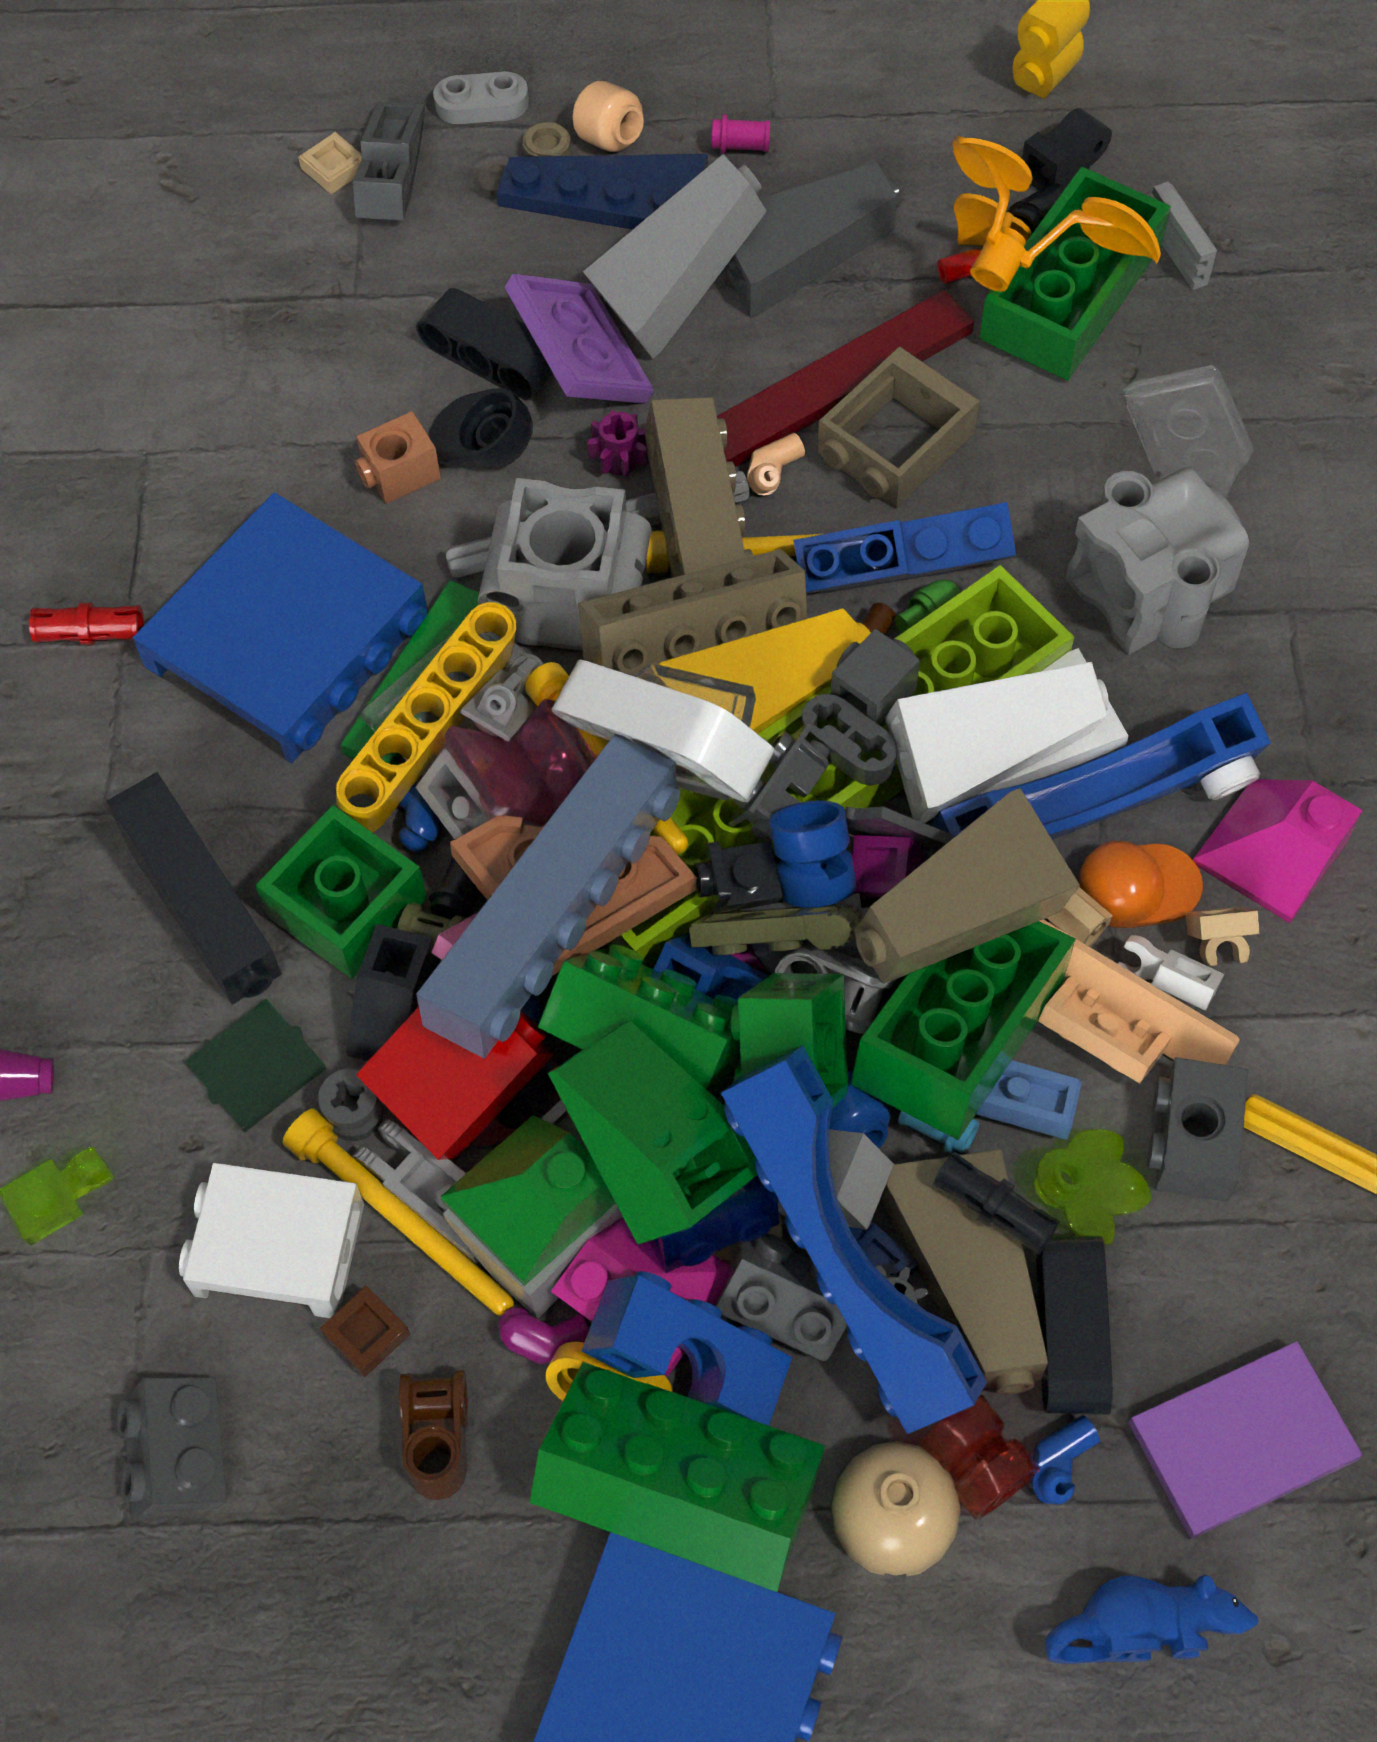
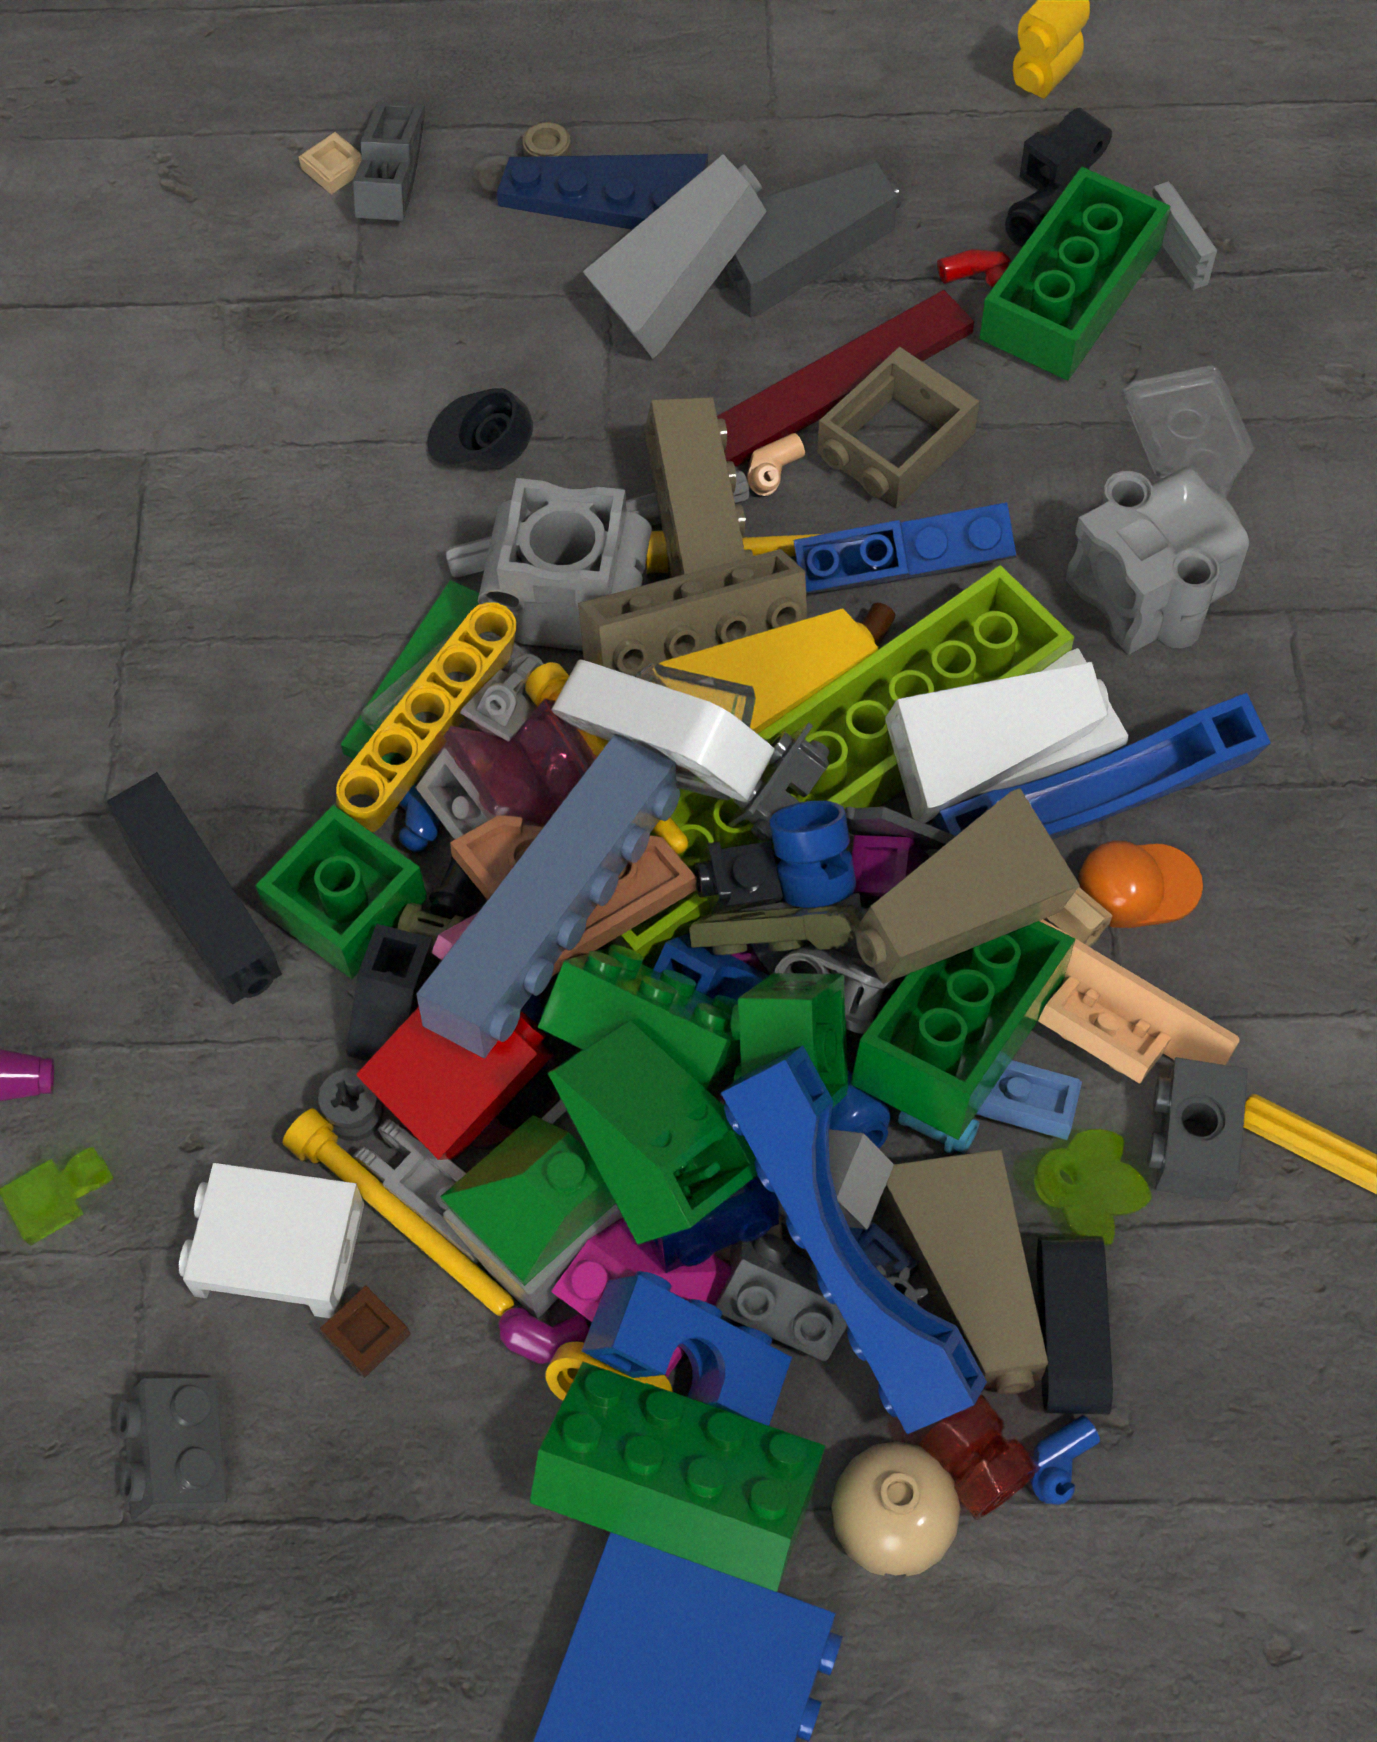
(85, 623): red pin -> none
(255, 1065): clear green piece -> none
(284, 623): blue panel -> none
(397, 458): nougat brick -> none
(433, 1421): reddish brown piece -> none
(481, 97): light grey plate -> none
(485, 343): black beam -> none
(579, 339): medium lavender tile -> none
(608, 116): light nougat head -> none
(618, 443): magenta gear -> none
(740, 134): dark pink pin -> none
(852, 735): dark grey beam -> none
(875, 675): dark grey brick -> none
(925, 602): bright green cylinder -> none
(996, 1202): black pin -> none
(1004, 236): light orange plant -> none
(1138, 1616): blue animal -> none
(1174, 973): white plate -> none
(1223, 925): tan tile -> none
(1230, 778): white tile -> none
(1244, 1439): medium lavender tile -> none
(1279, 842): dark pink slope -> none

